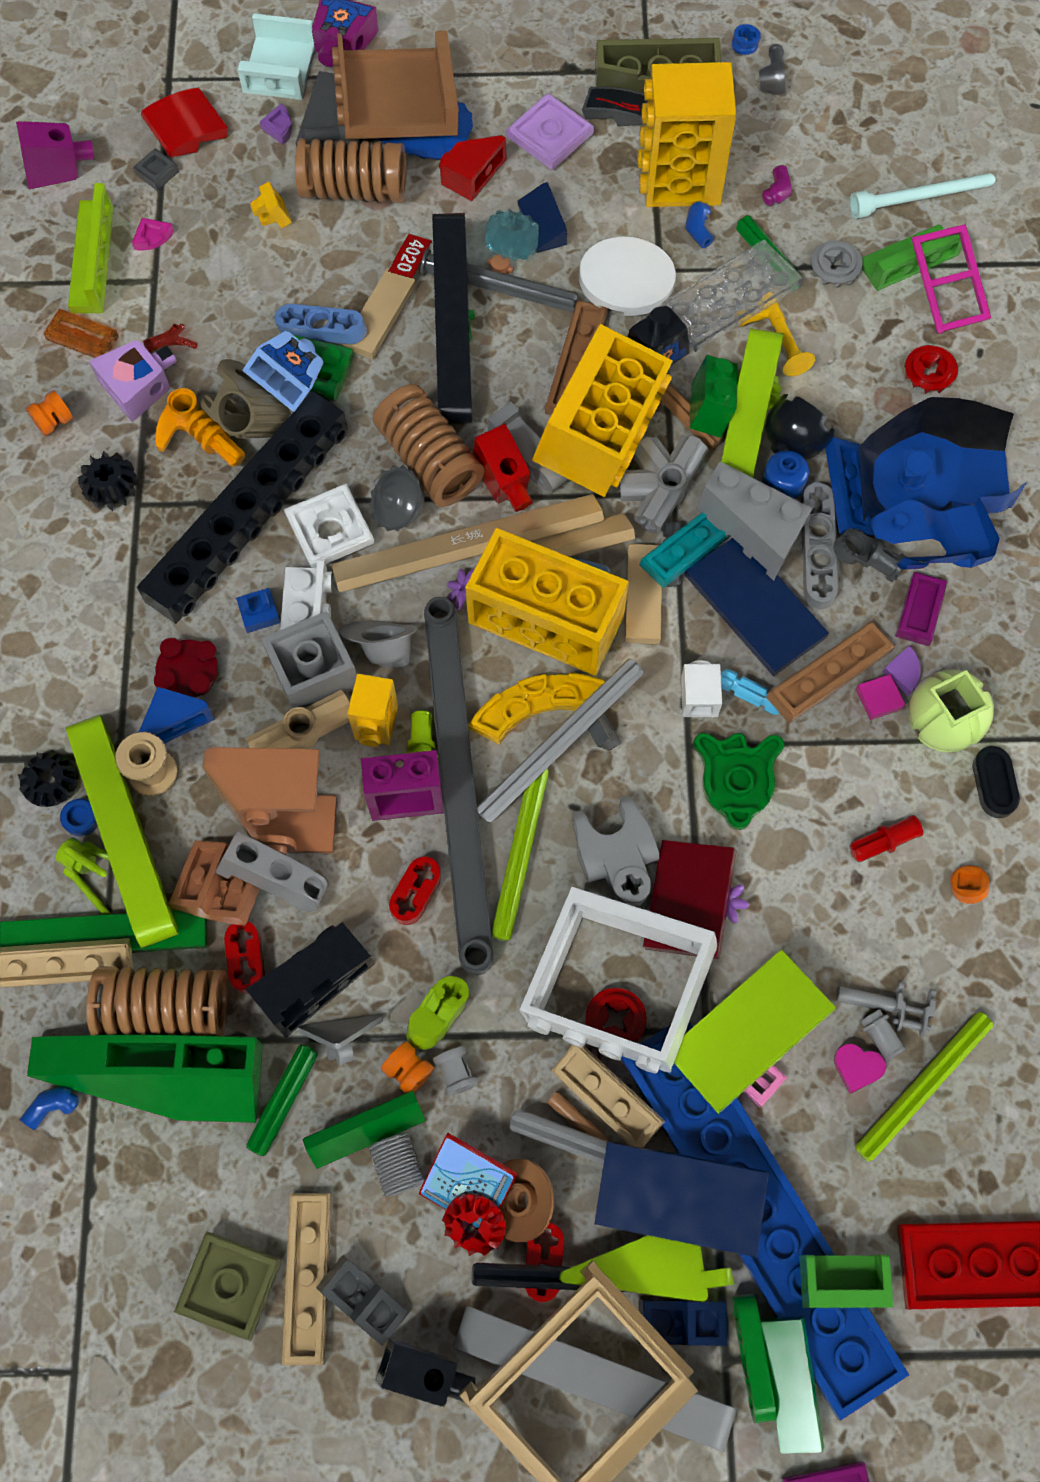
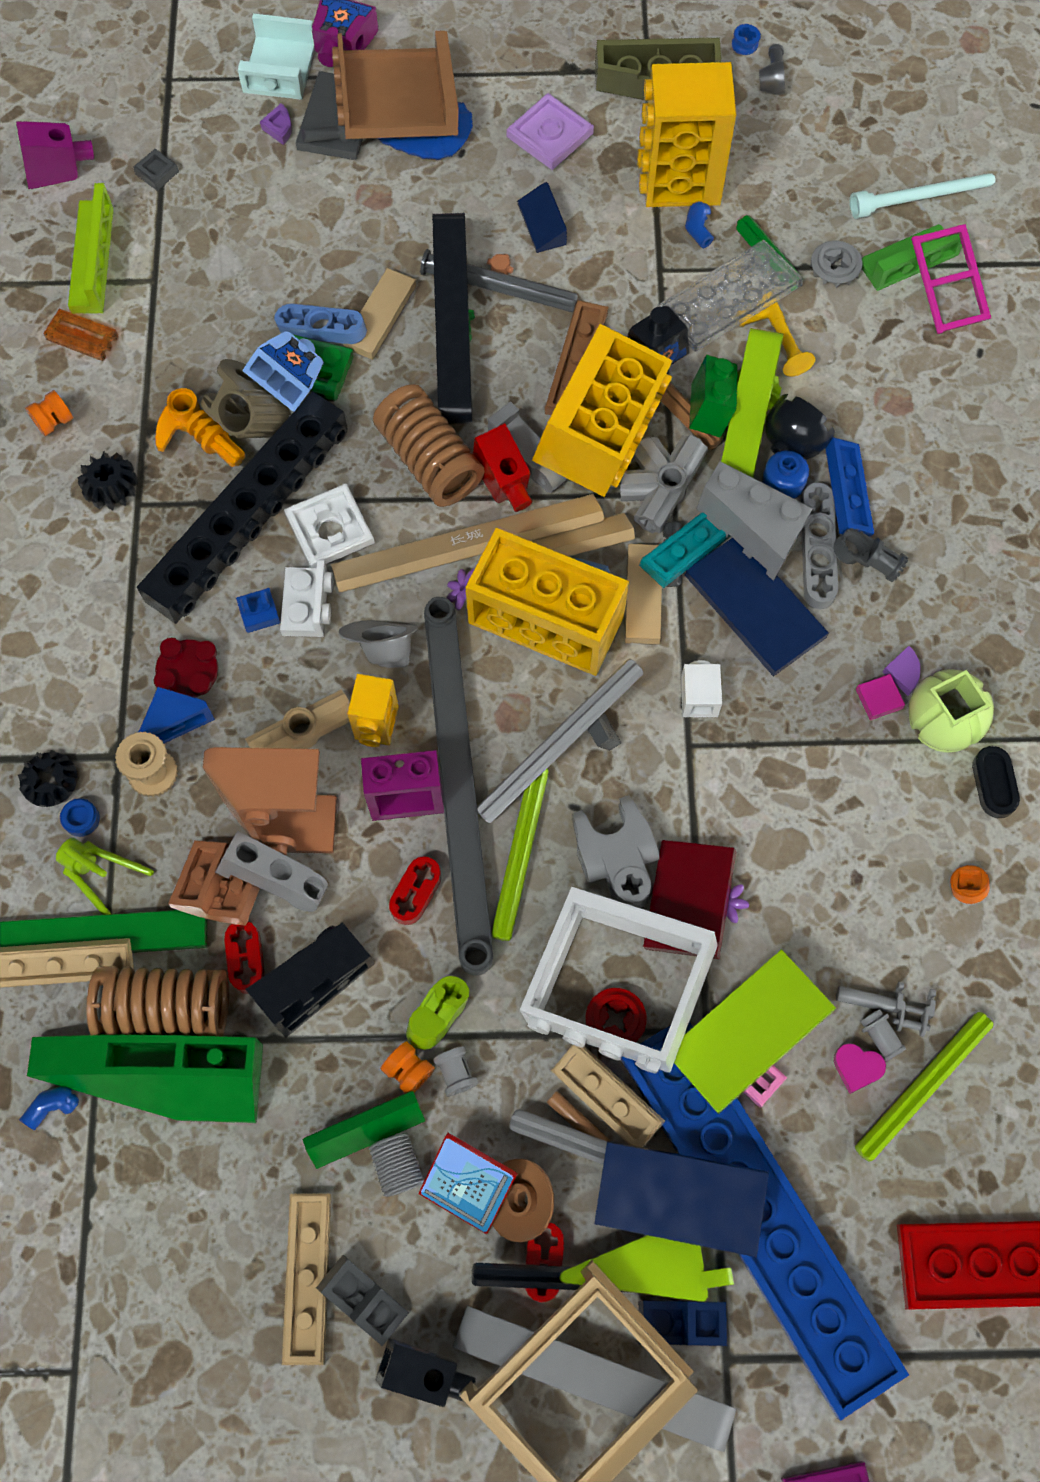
(121, 832): lime beam -> none
(134, 376): lavender torso -> none
(151, 234): dark pink tile -> none
(169, 338): clear red bar -> none
(184, 121): red slope -> none
(228, 1286): olive plate -> none
(270, 207): yellow tile -> none
(281, 1100): green axle -> none
(310, 661): light grey slope -> none
(324, 161): medium nougat piece -> none
(339, 1034): light grey piece -> none
(397, 498): dark grey piece -> none
(409, 256): red sticker -> none
(421, 732): lime pin -> none
(470, 1208): red gear -> none
(472, 165): red slope -> none
(511, 235): clear light blue gear -> none
(530, 698): yellow tile -> none
(614, 102): slope -> none
(627, 275): white tile -> none
(736, 777): green tile -> none
(747, 690): medium azure axle -> none
(753, 1358): green beam -> none
(780, 189): magenta arm -> none
(792, 1385): tile -> none
(830, 672): medium nougat tile -> none
(846, 1281): bright green panel -> none
(886, 839): red axle -> none
(921, 609): magenta tile -> none
(928, 357): red gear -> none
(938, 478): blue piece -> none

